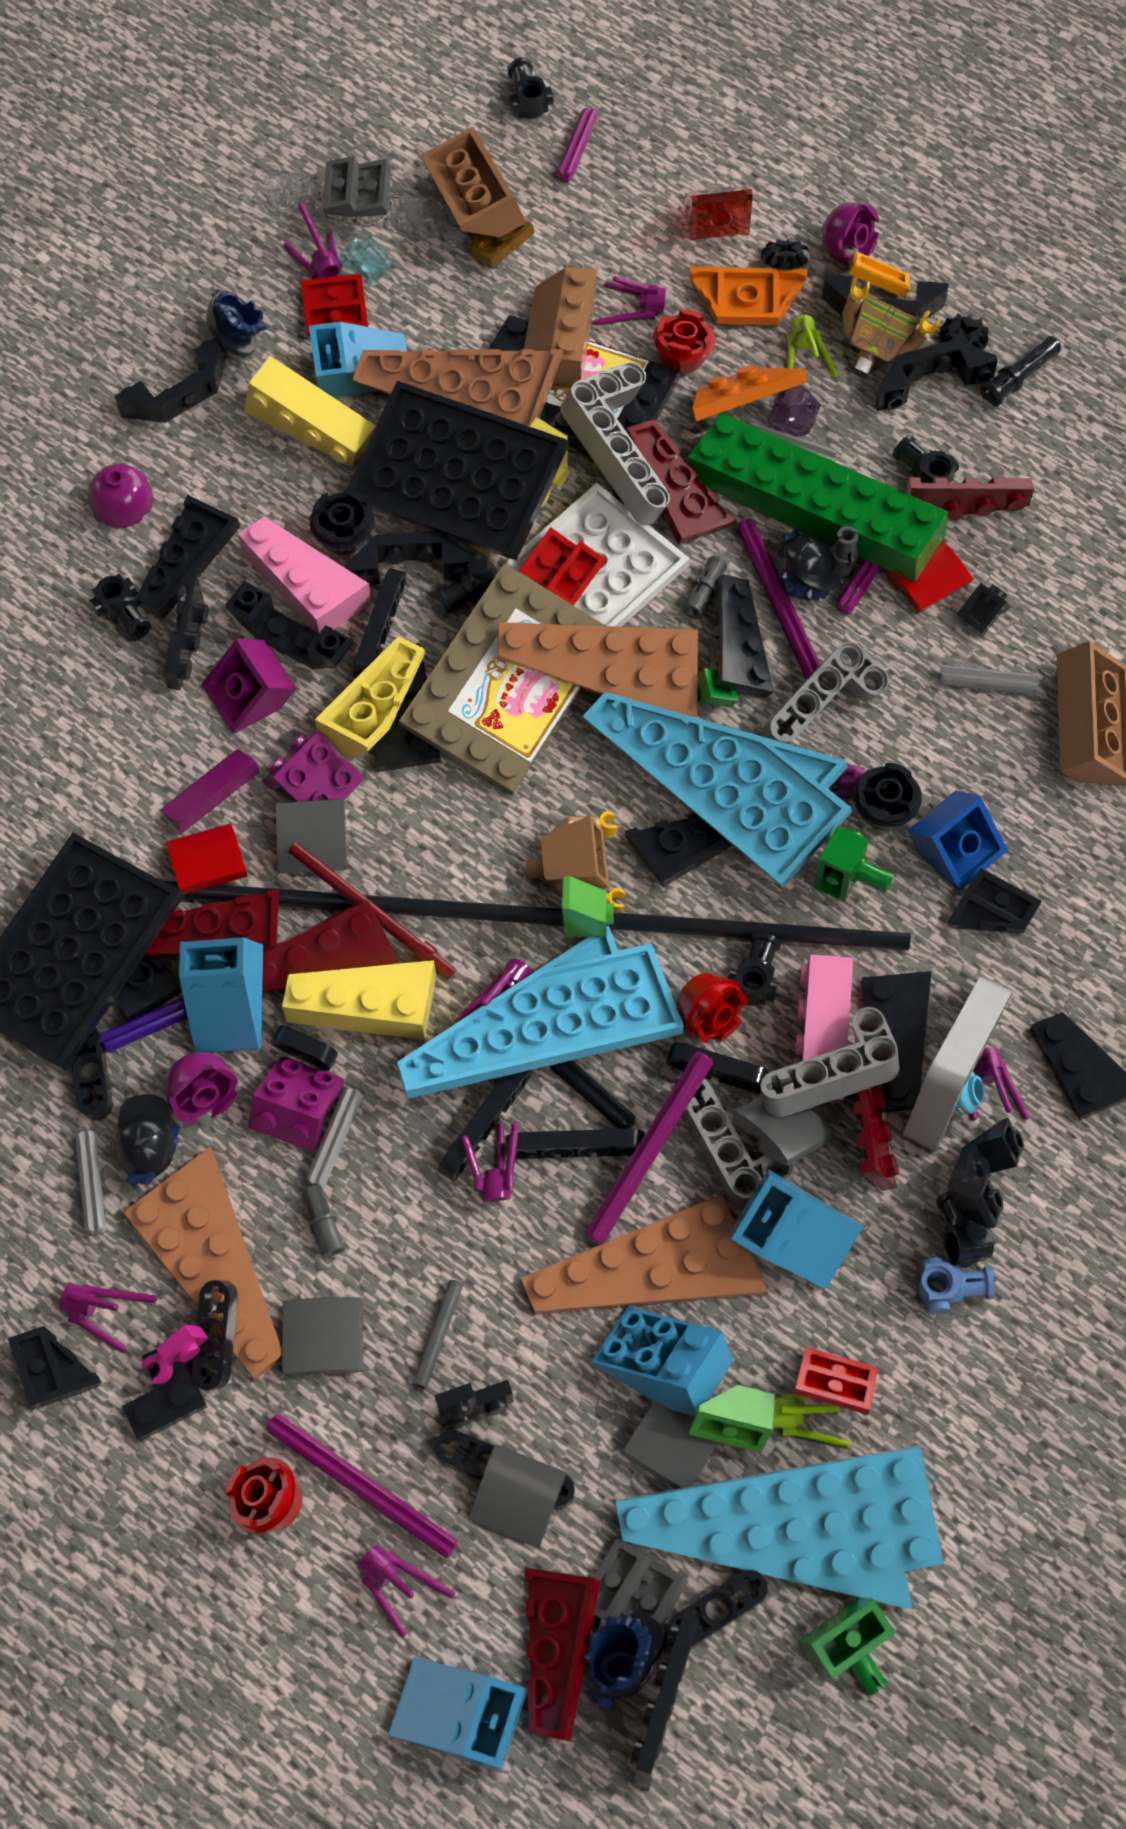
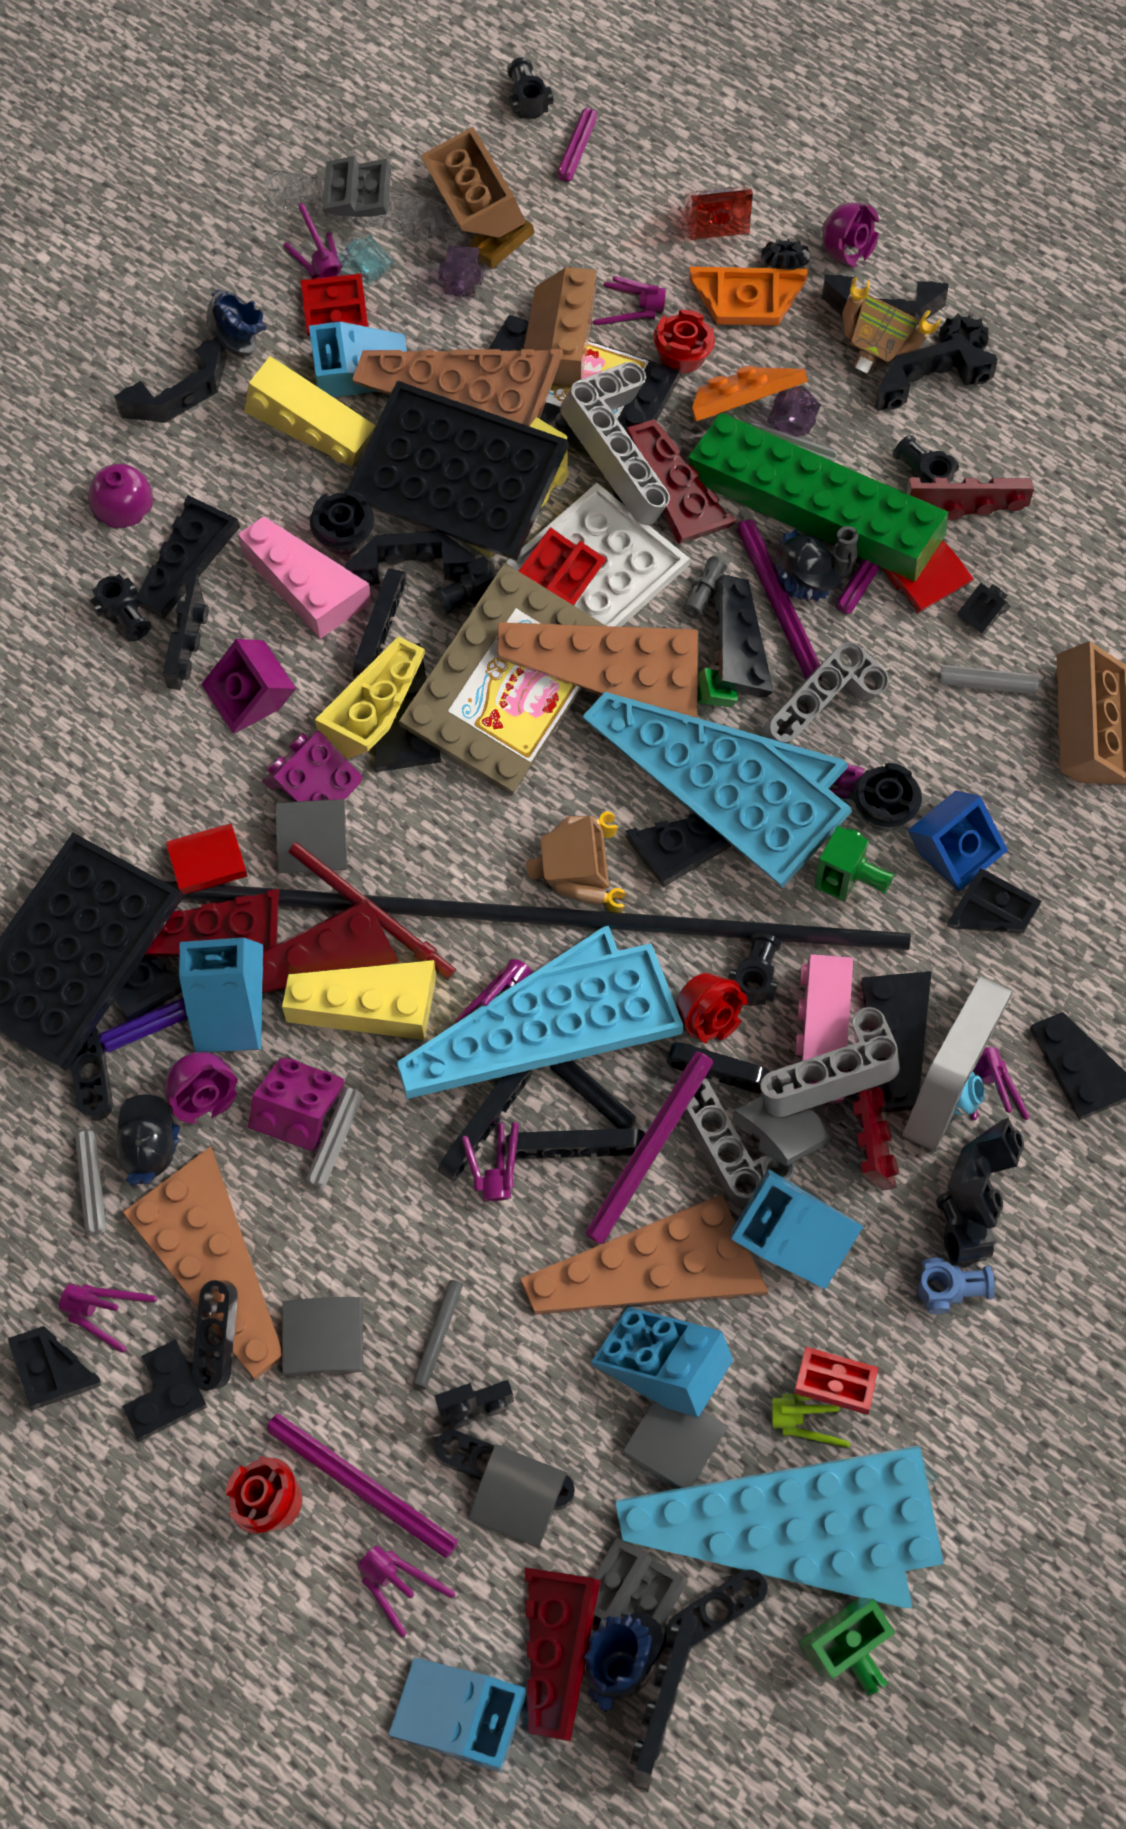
(178, 1347): dark pink plate -> none
(210, 790): magenta slope -> none
(256, 613): black slope -> none
(304, 1047): black beam -> none
(322, 1221): dark grey axle -> none
(461, 271): none -> clear purple brick
(585, 909): bright green slope -> none
(736, 1418): bright green slope -> none
(805, 335): lime plant -> none
(879, 274): light orange tile -> none
(1011, 377): black pin -> none

